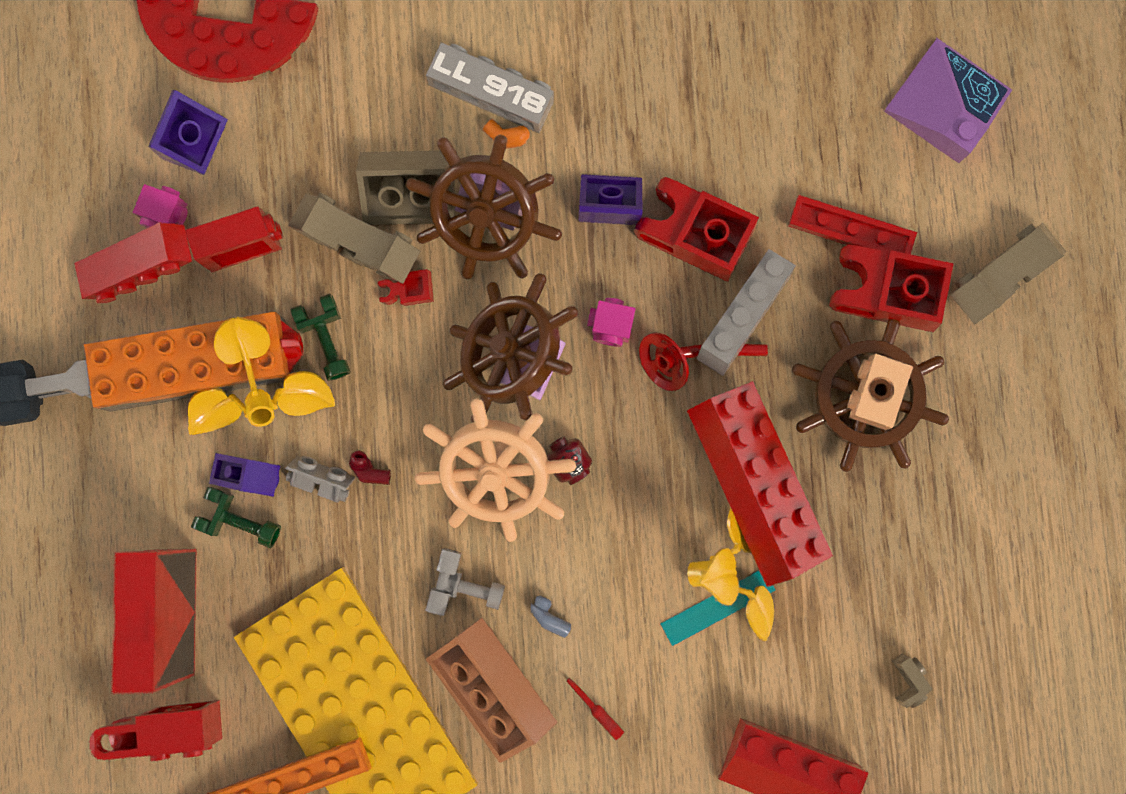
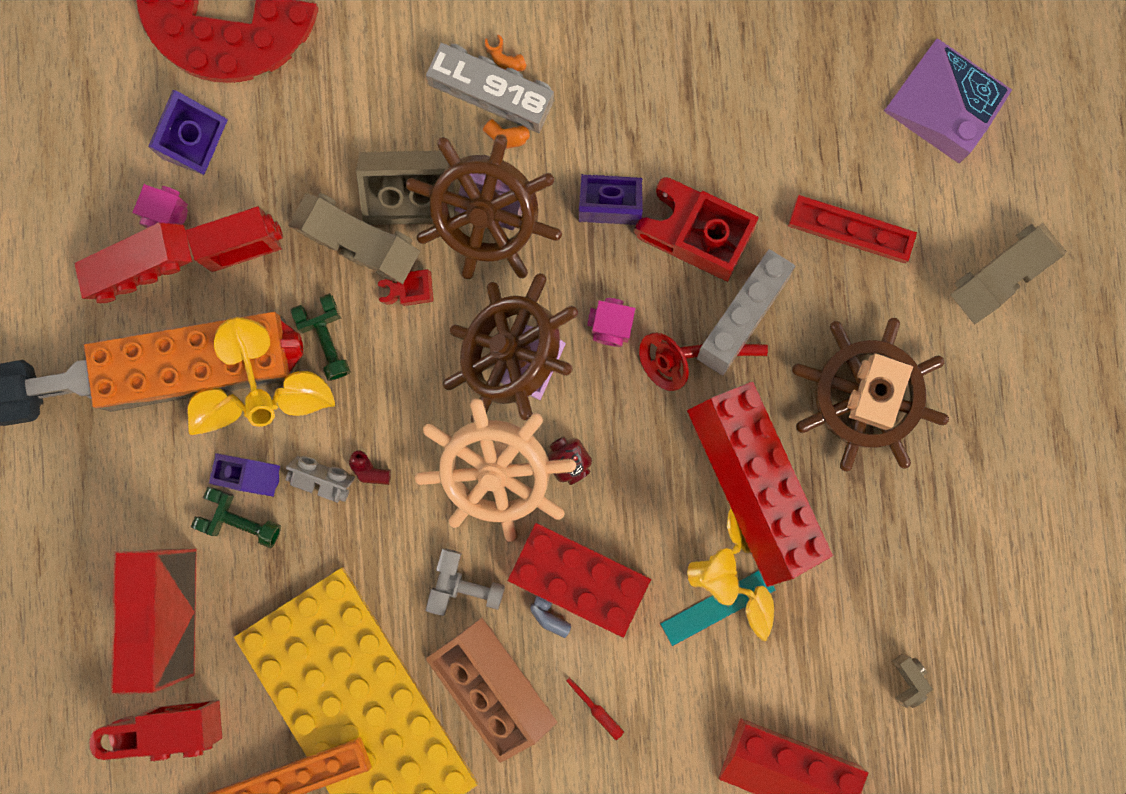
(503, 61): none -> orange arm
(579, 580): none -> red brick
(886, 283): red brick -> none

